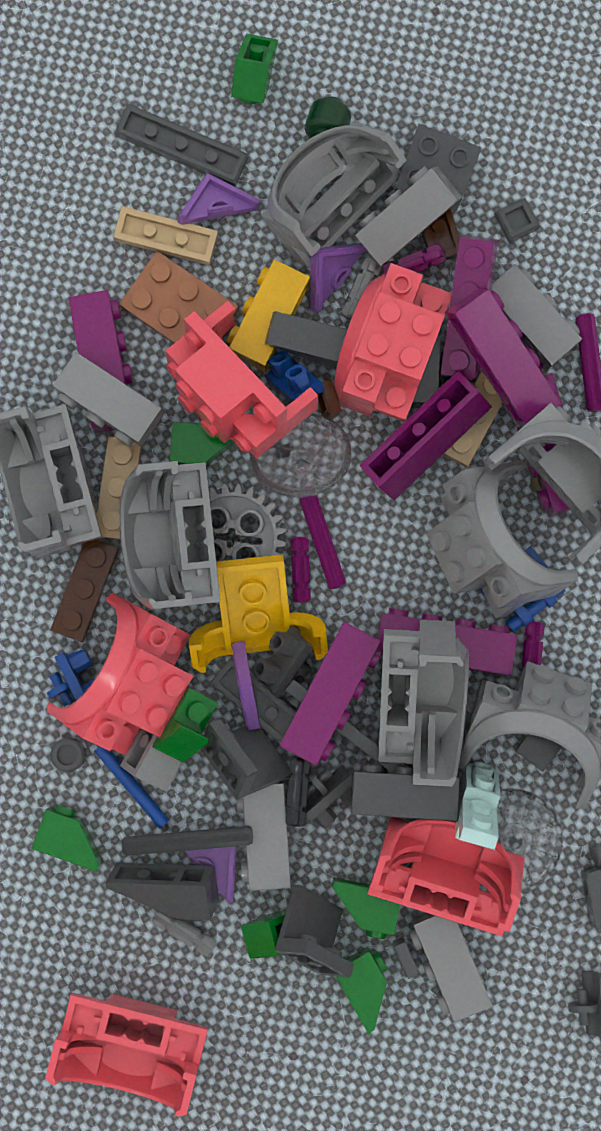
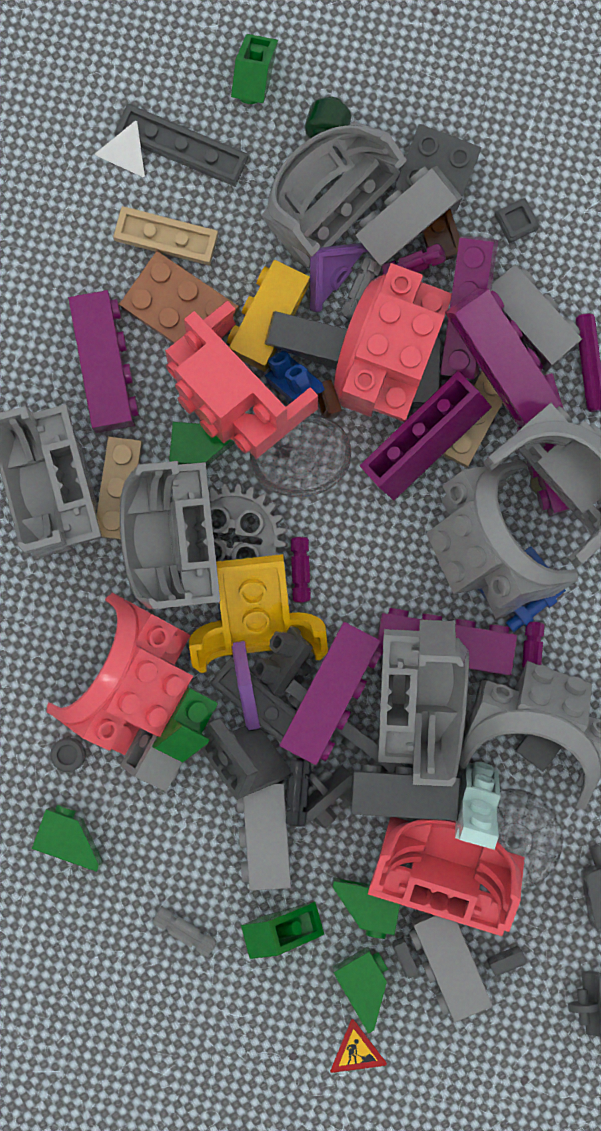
(70, 667): blue hips -> none
(84, 590): reddish brown plate -> none
(107, 401): light grey brick -> none
(125, 150): none -> white sticker
(128, 1049): coral piece -> none
(132, 787): blue bar -> none
(173, 889): dark grey slope -> none
(187, 840): dark grey axle -> none
(215, 200): medium lavender tile -> none
(224, 864): medium lavender tile -> none
(310, 934): dark grey bracket -> none
(322, 541): magenta axle -> none
(356, 1051): none -> sticker
(506, 961): none -> dark grey tile

